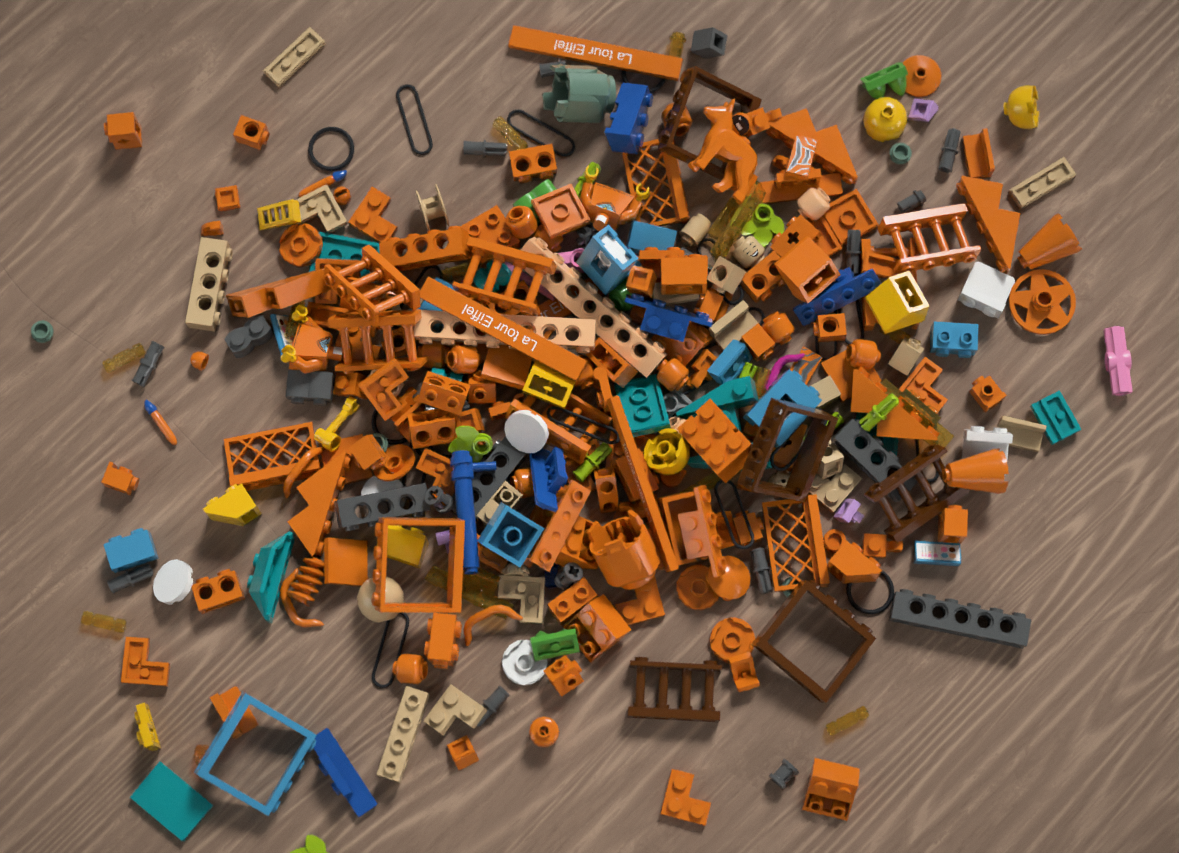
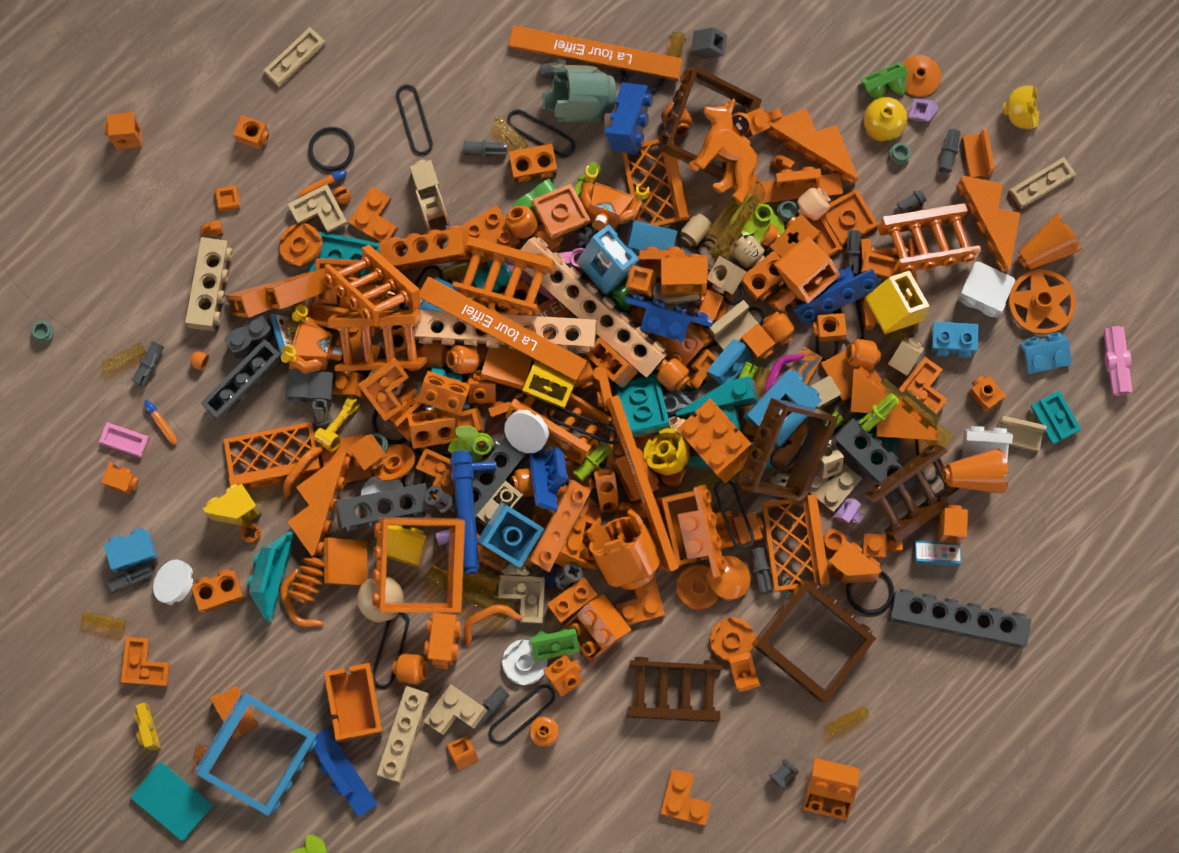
(124, 440): none -> bright pink tile
(242, 381): none -> dark grey brick
(252, 526): none -> orange bush
(293, 212): yellow slope -> none
(322, 417): none -> dark grey pin
(353, 702): none -> orange piece
(424, 177): none -> tan brick
(515, 707): none -> black piece
(591, 511): none -> orange tile
(769, 235): none -> orange tile
(781, 299): none -> orange tile
(787, 210): none -> sand green plate
(801, 157): orange tile -> none
(1046, 353): none -> dark azure bracket

